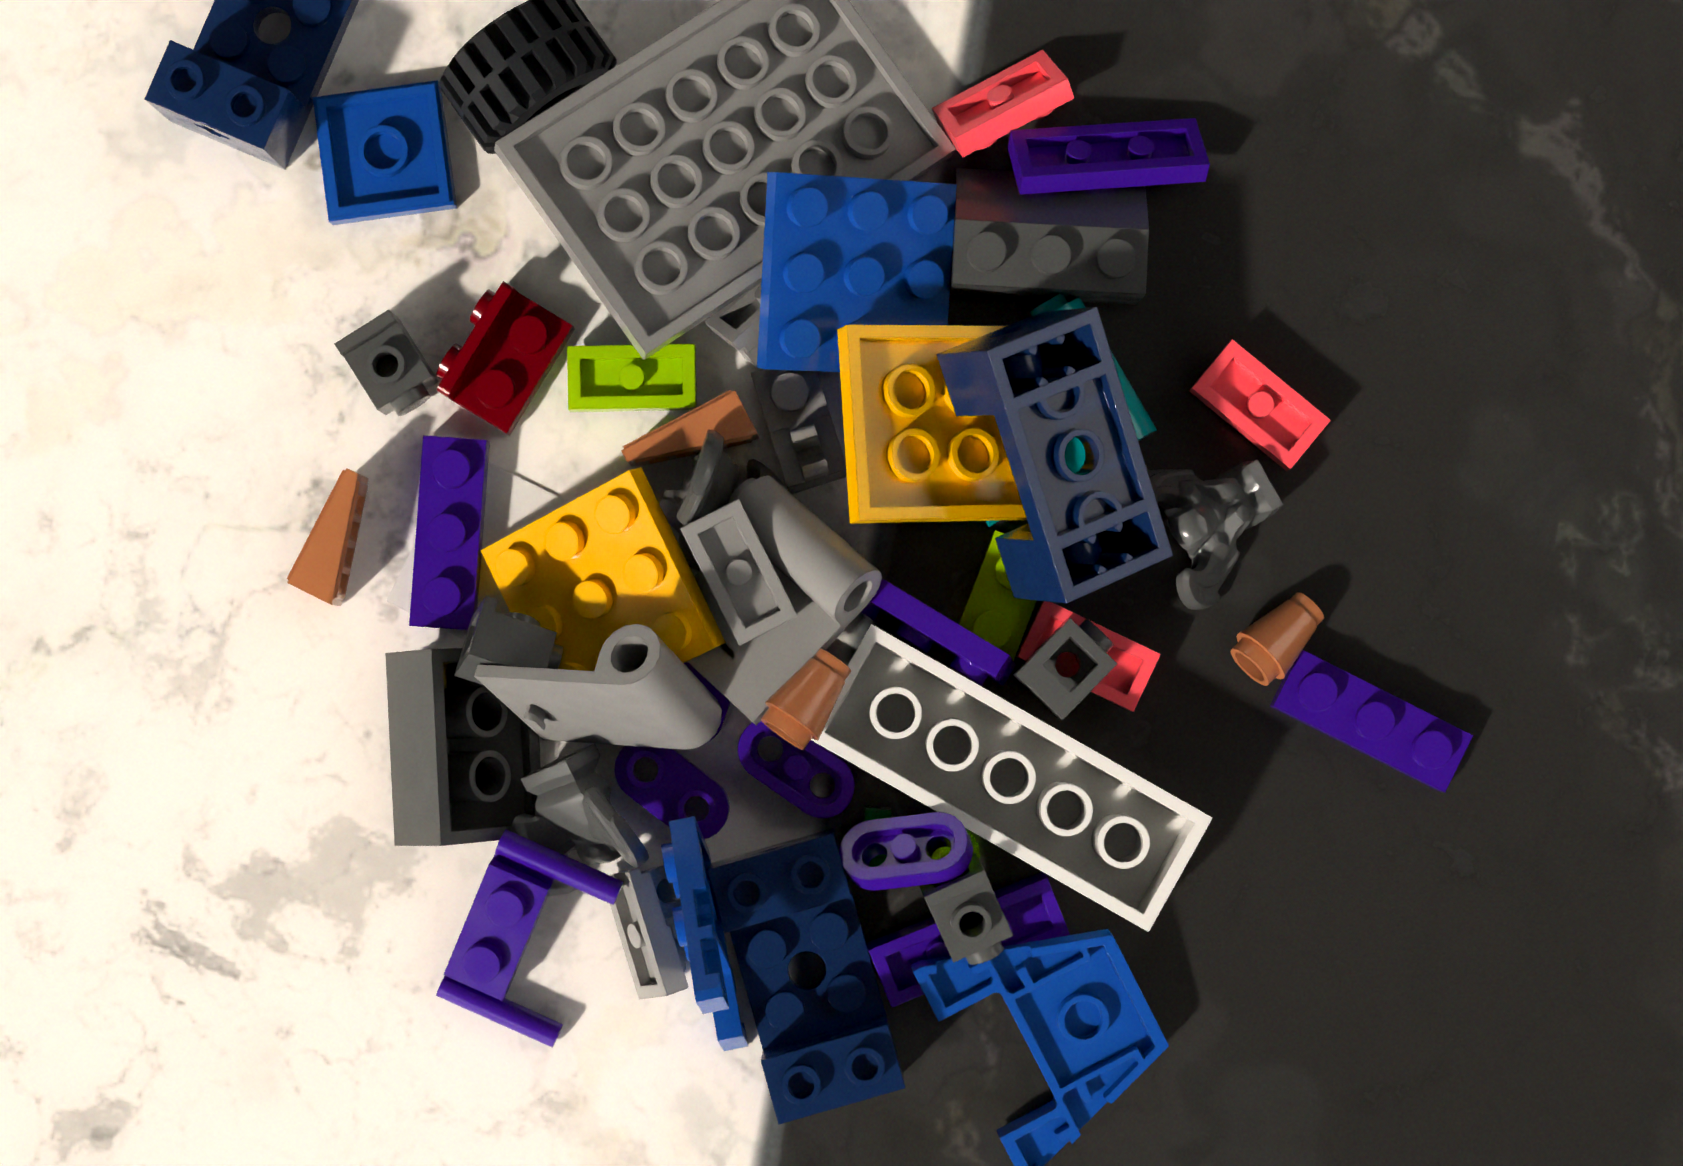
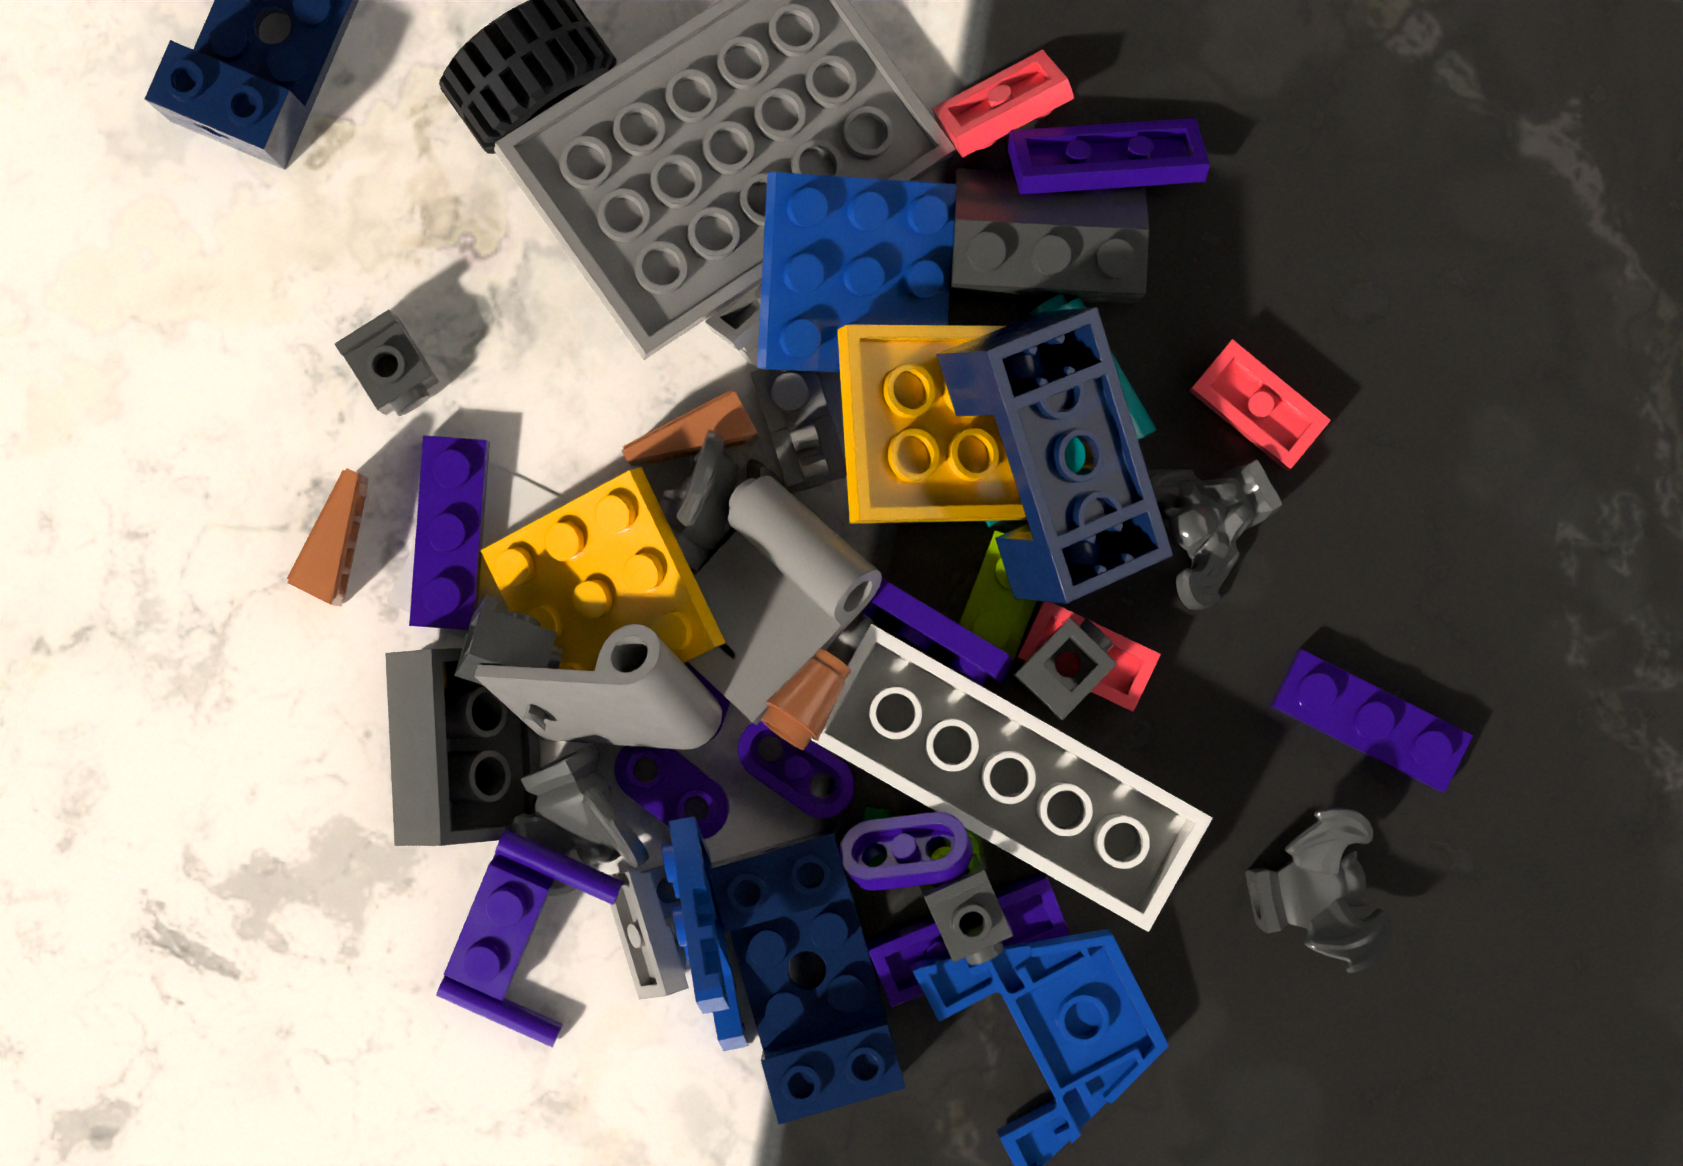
(384, 152): blue tile -> none
(503, 357): dark red bracket -> none
(620, 380): lime plate -> none
(738, 572): light grey plate -> none
(1275, 641): nougat cone -> none
(1320, 887): none -> dark grey animal

